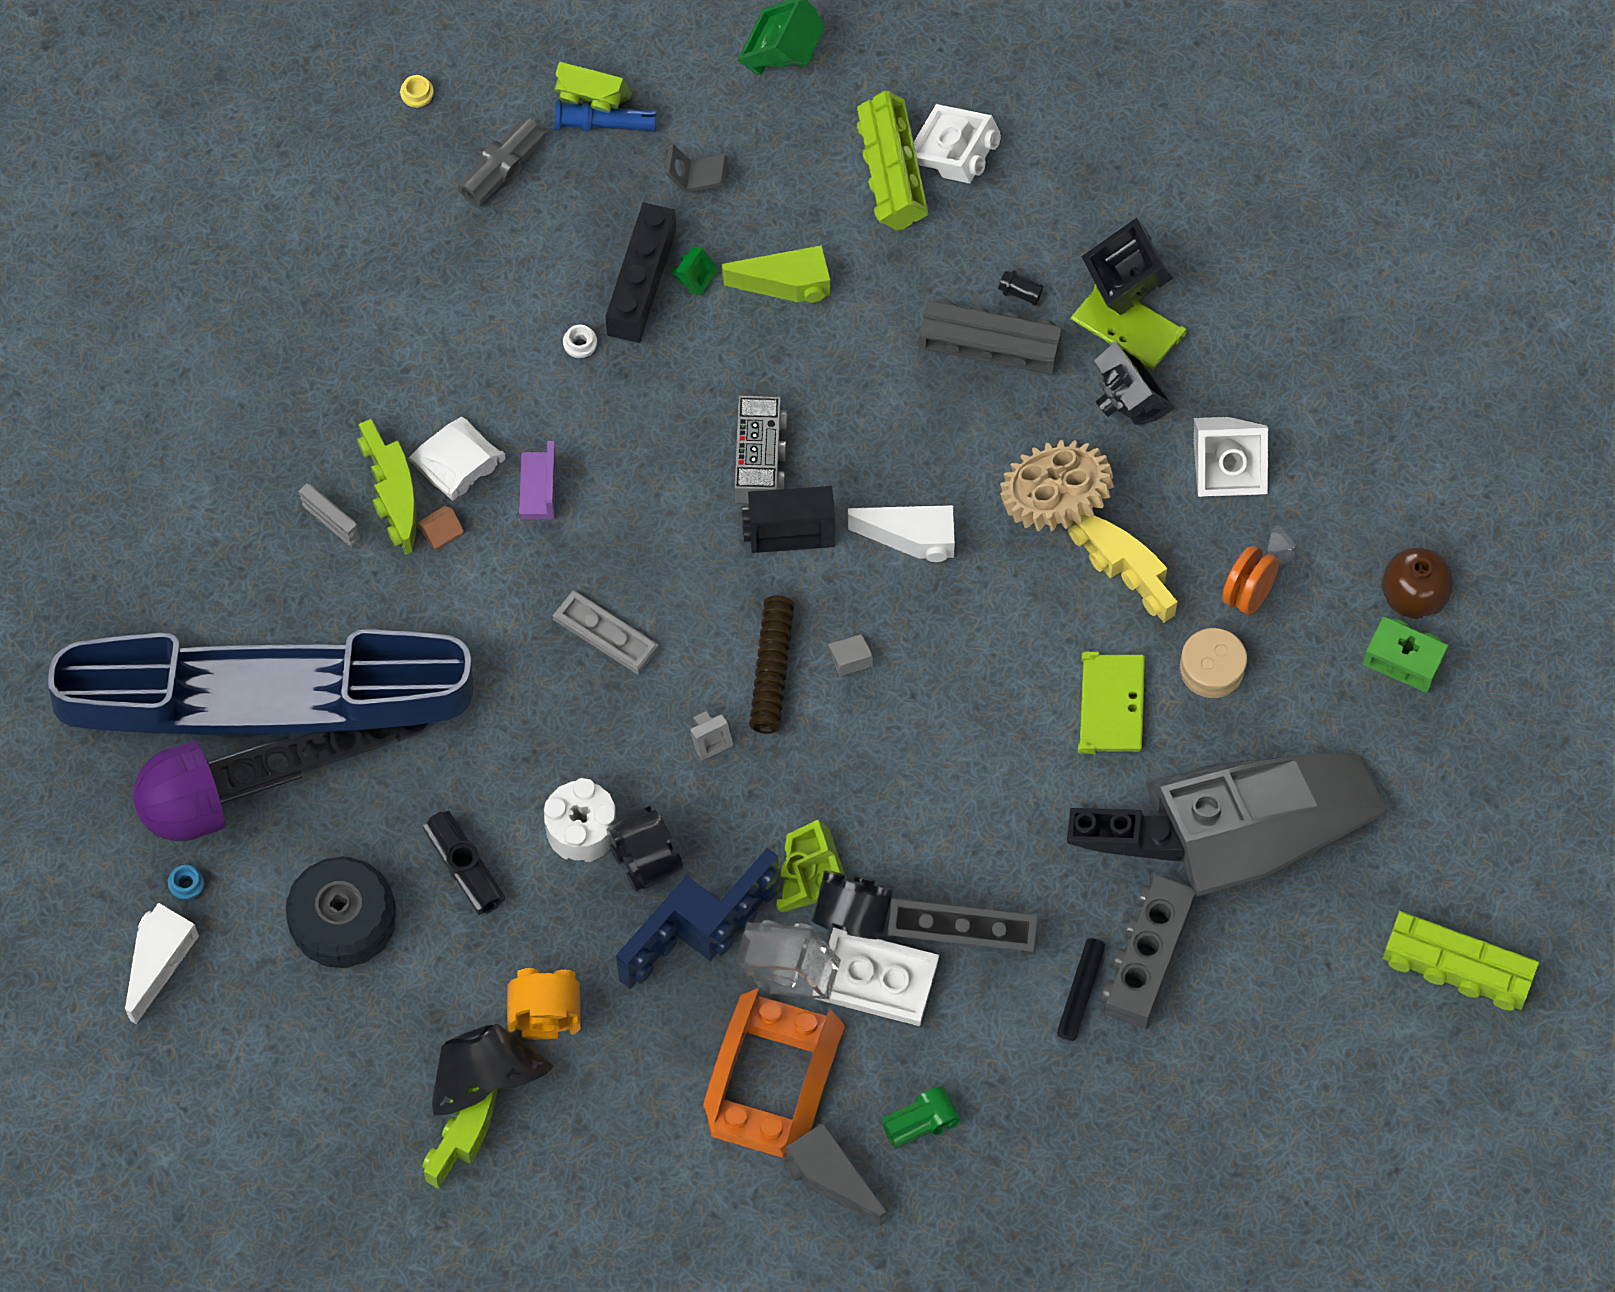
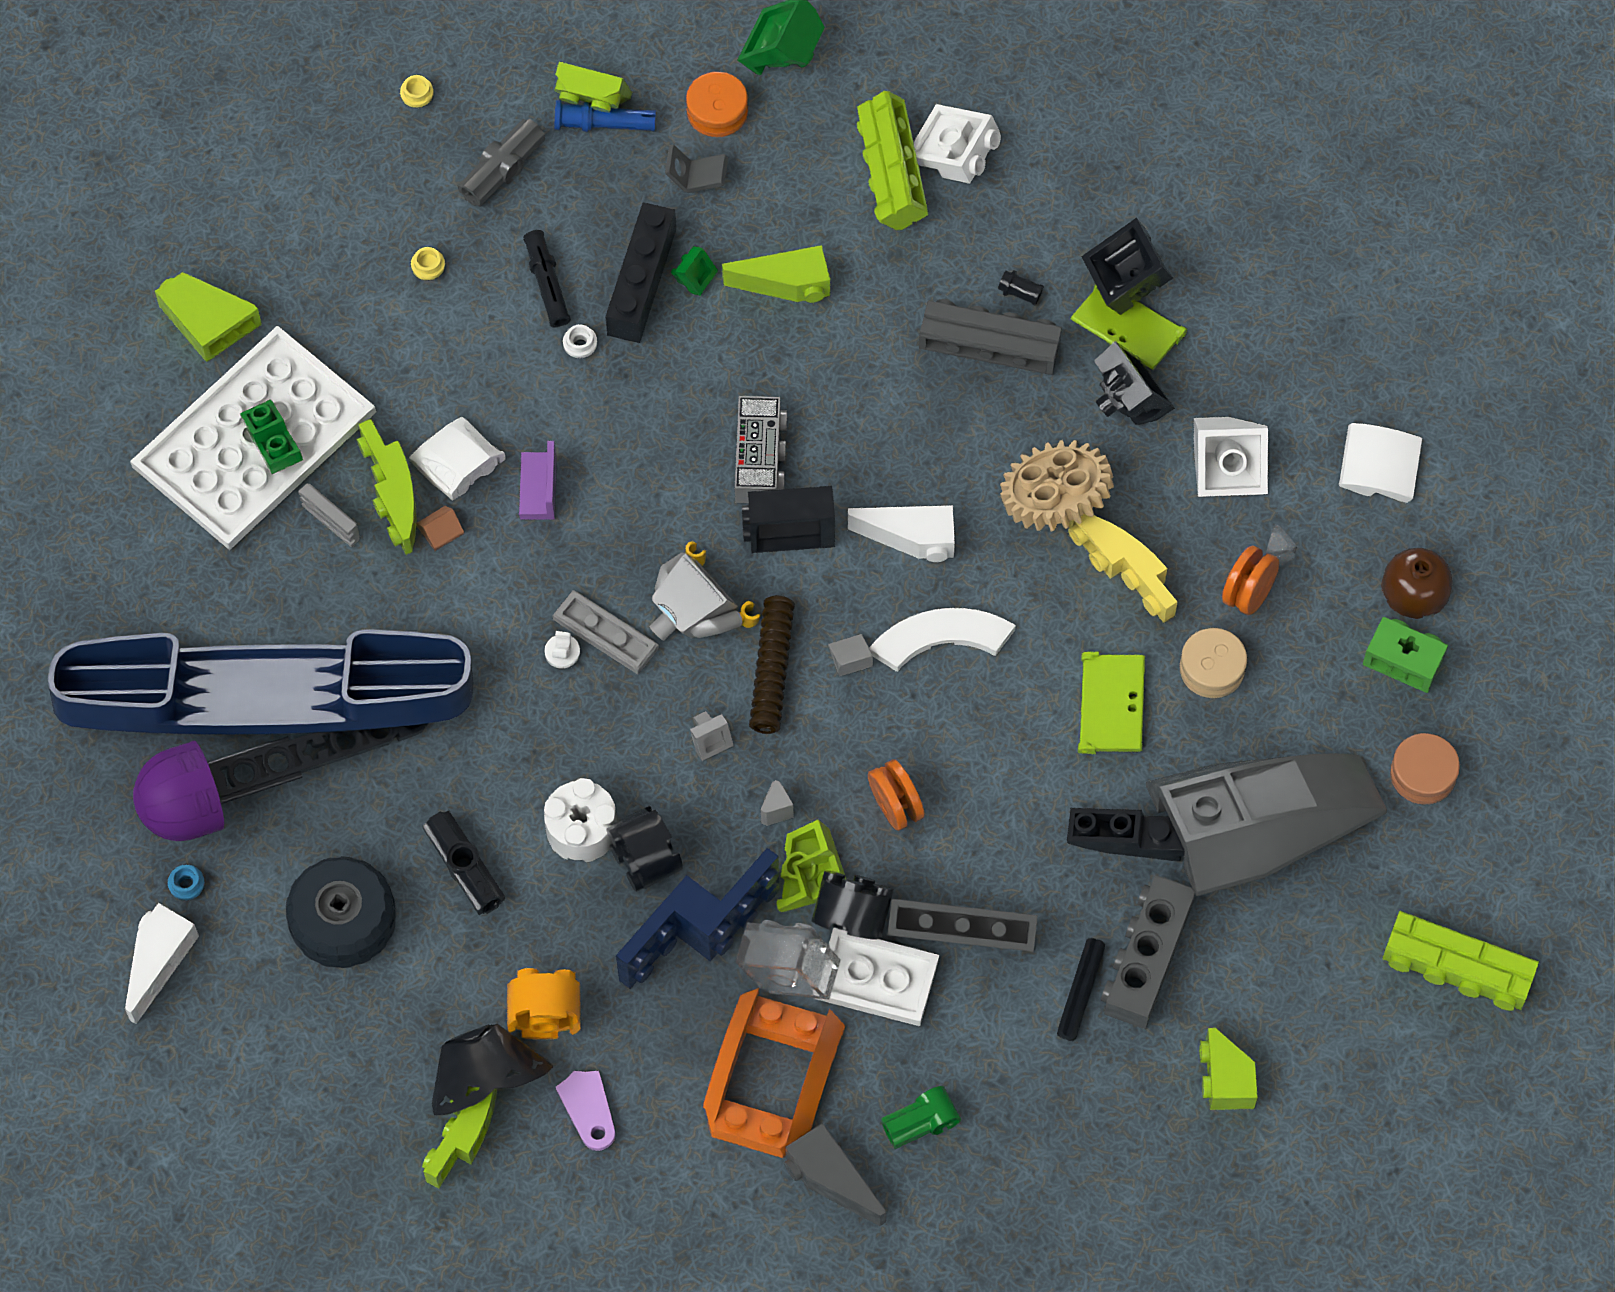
(206, 314): none -> lime slope
(209, 458): none -> white plate
(271, 436): none -> green slope
(427, 263): none -> light yellow plate
(546, 278): none -> black pin
(562, 650): none -> white plate
(588, 1107): none -> lavender piece
(695, 600): none -> torso
(717, 104): none -> orange head
(776, 806): none -> light grey slope
(894, 793): none -> orange head
(939, 627): none -> white tile
(1230, 1074): none -> lime slope
(1380, 461): none -> white slope
(1425, 768): none -> nougat head

